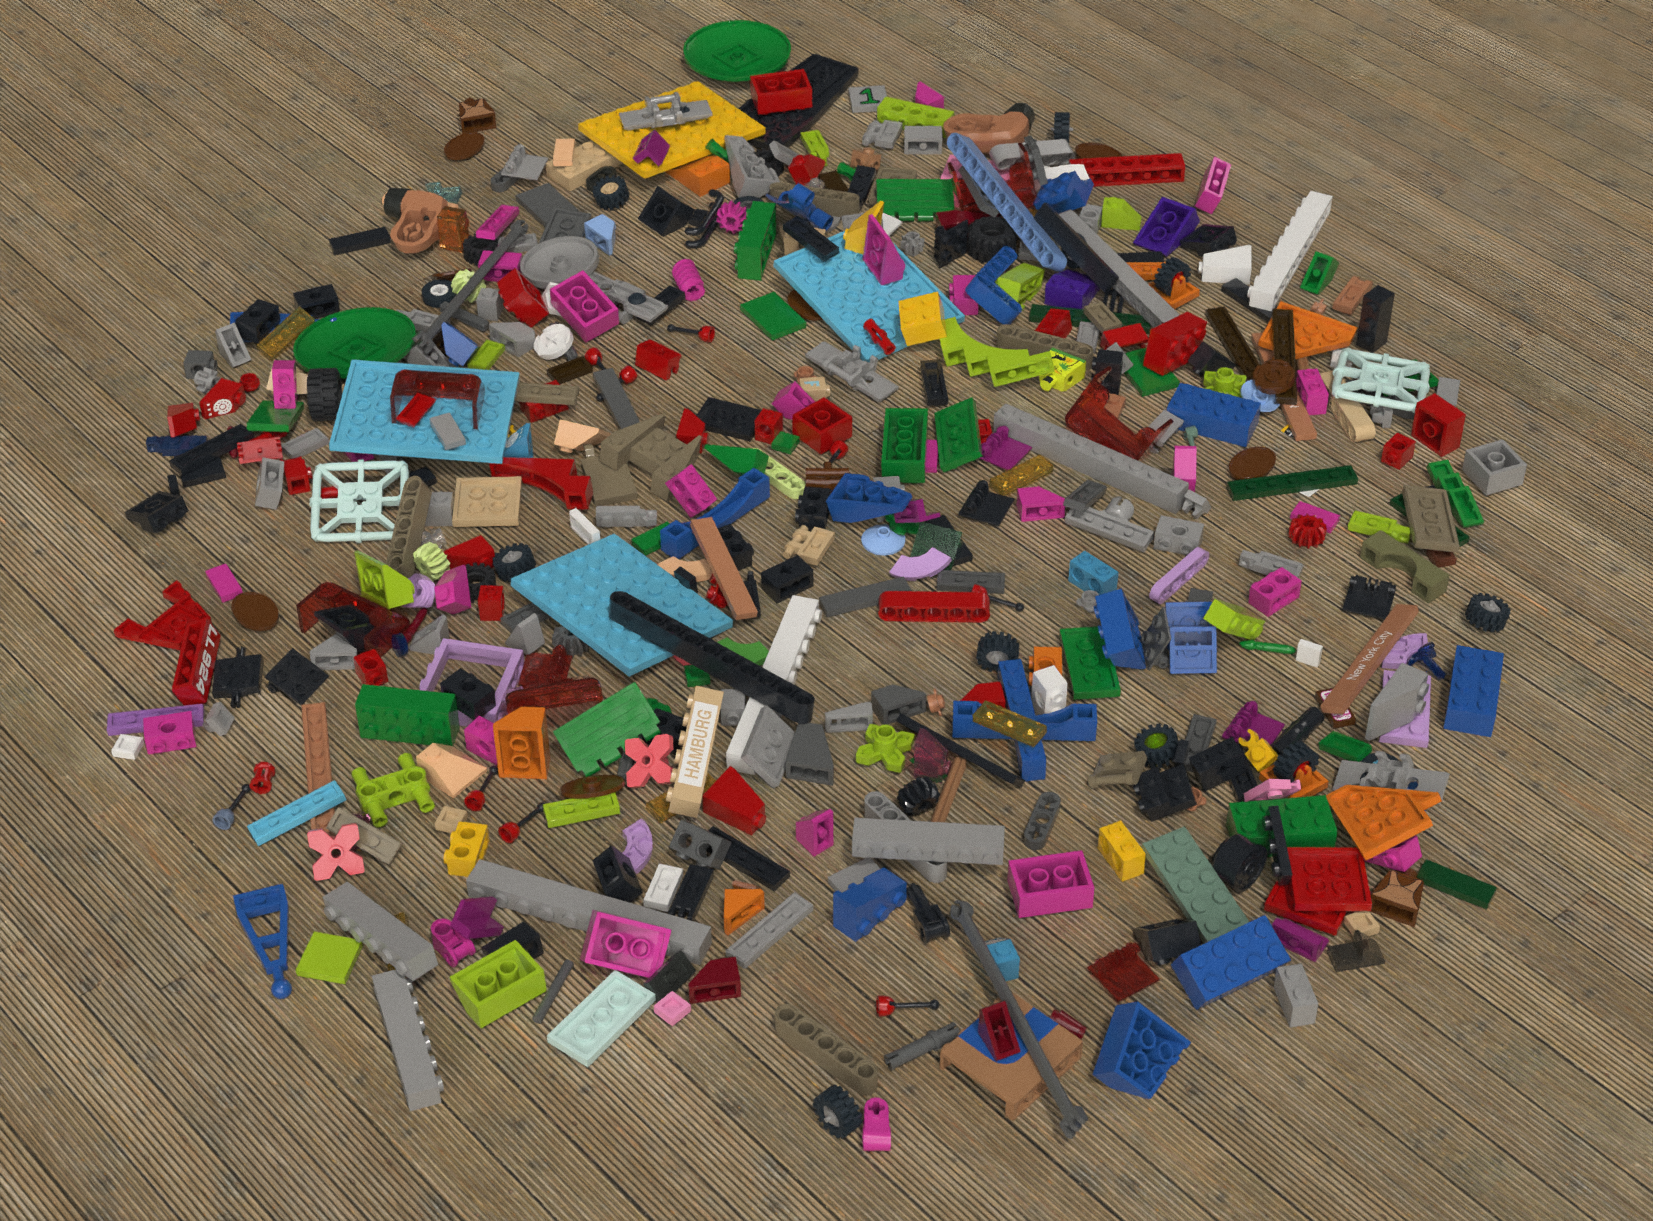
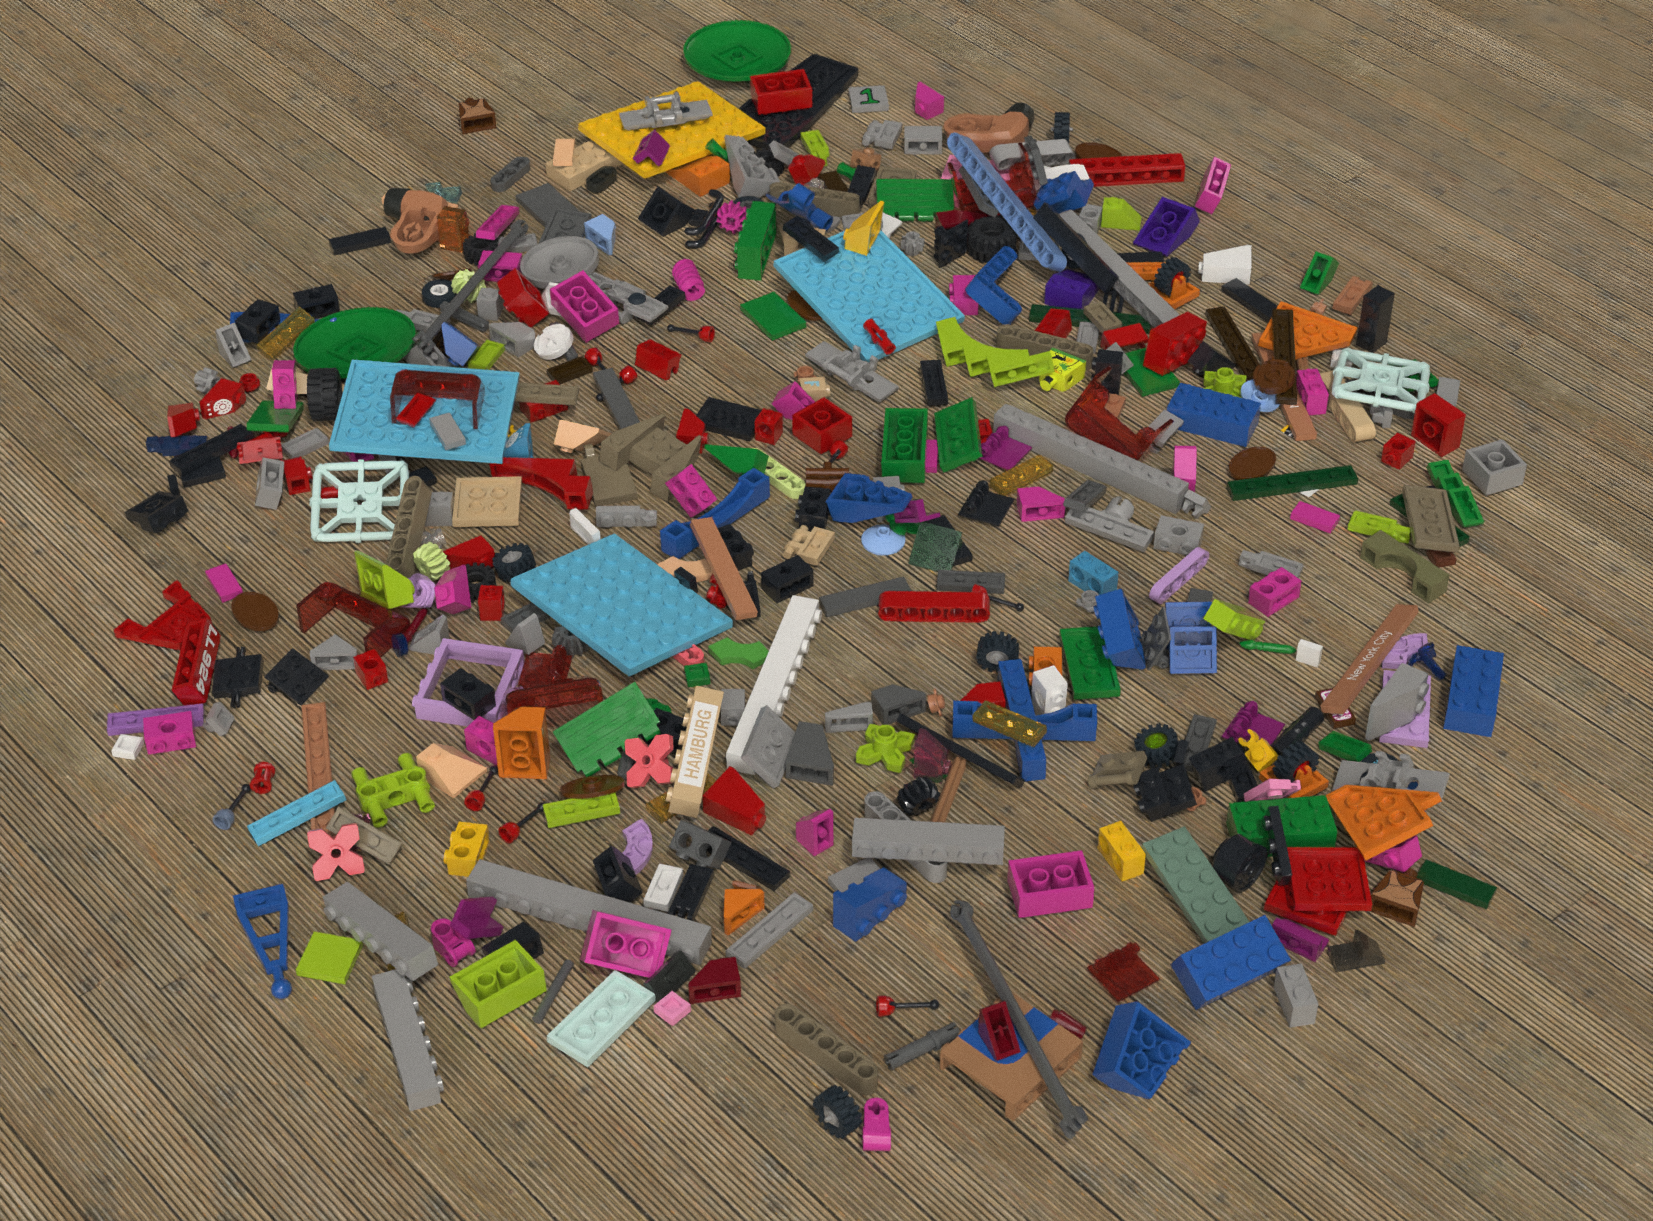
(197, 360): dark grey brick -> none
(347, 623): black slope -> none
(407, 715): green brick -> none
(449, 818): tan plate -> none
(464, 146): reddish brown piece -> none
(524, 165): light grey hinge -> none
(611, 192): black wheel -> none
(649, 541): green tile -> none
(711, 657): black beam -> none
(785, 442): green tile -> none
(881, 254): dark pink slope -> none
(912, 113): lime brick -> none
(920, 567): lavender tile -> none
(922, 318): yellow brick -> none
(927, 918): black connector -> none
(1005, 957): dark azure slope -> none
(1022, 282): lime wedge -> none
(1043, 829): dark grey beam -> none
(1167, 939): black slope -> none
(1190, 433): sand green hand -> none
(1209, 239): black plate -> none
(1290, 251): white brick -> none
(1307, 531): red gear -> none
(1363, 922): tan plate -> none
(1369, 598): black hinge -> none
(1487, 612): black wheel -> none

